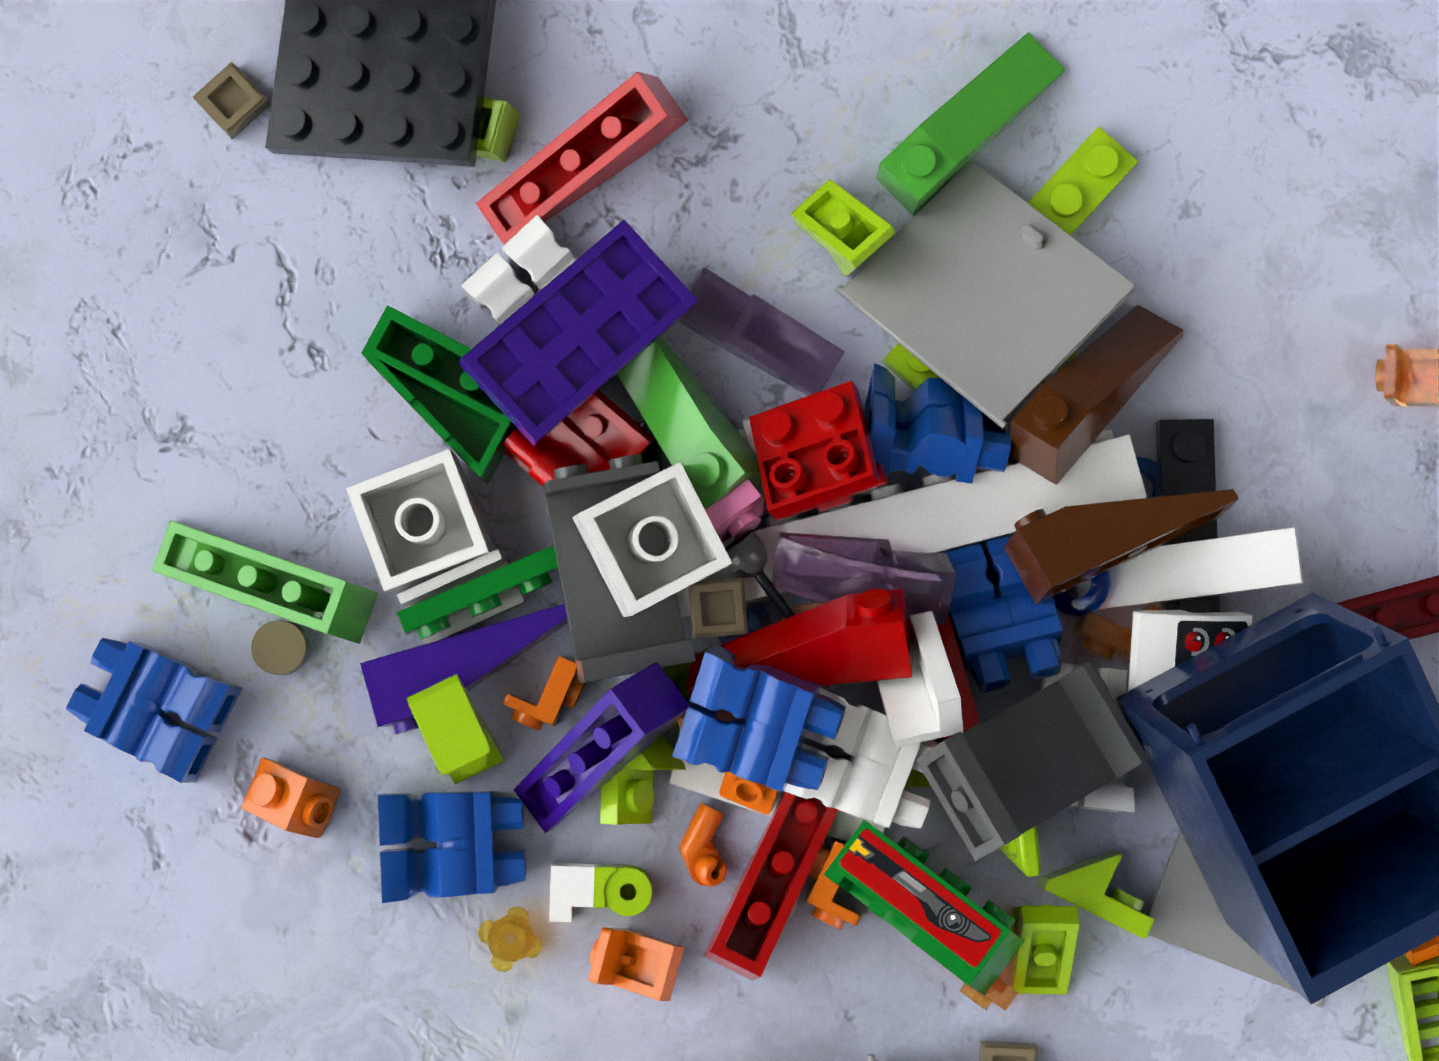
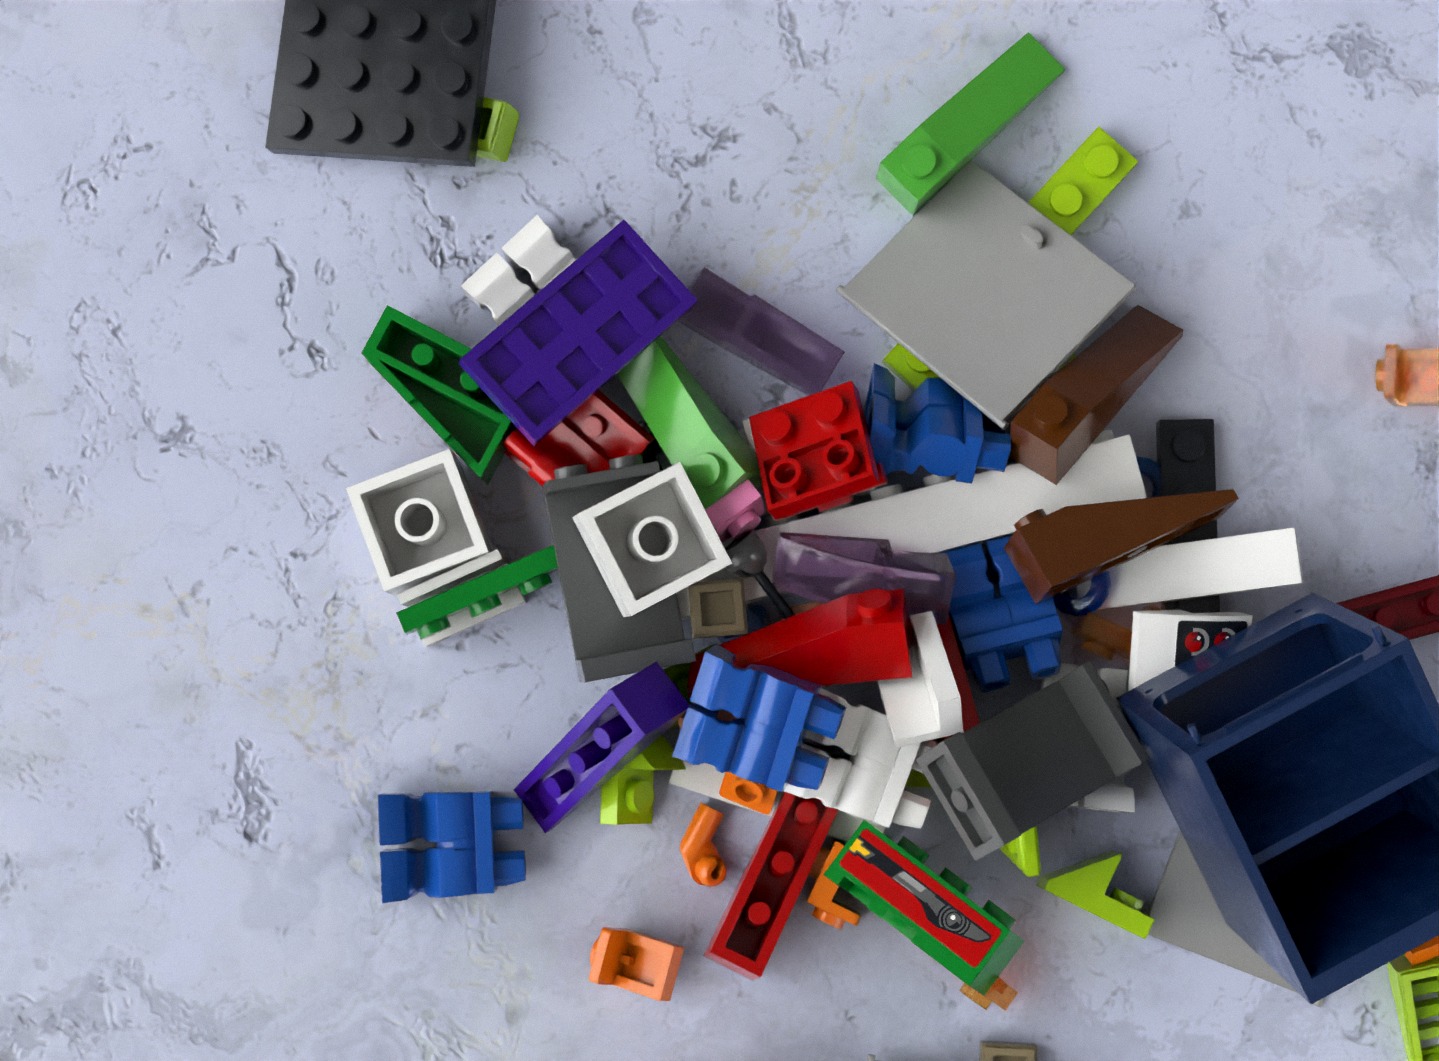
(135, 702): blue hips -> none
(231, 100): dark tan tile -> none
(265, 582): bright green slope -> none
(280, 647): dark tan tile -> none
(290, 799): orange bracket -> none
(454, 730): lime slope -> none
(469, 654): dark purple slope -> none
(525, 943): clear yellow plate -> none
(560, 691): orange bracket -> none
(584, 155): red slope -> none
(613, 886): leg -> none
(842, 225): lime slope -> none
(1048, 948): lime slope -> none

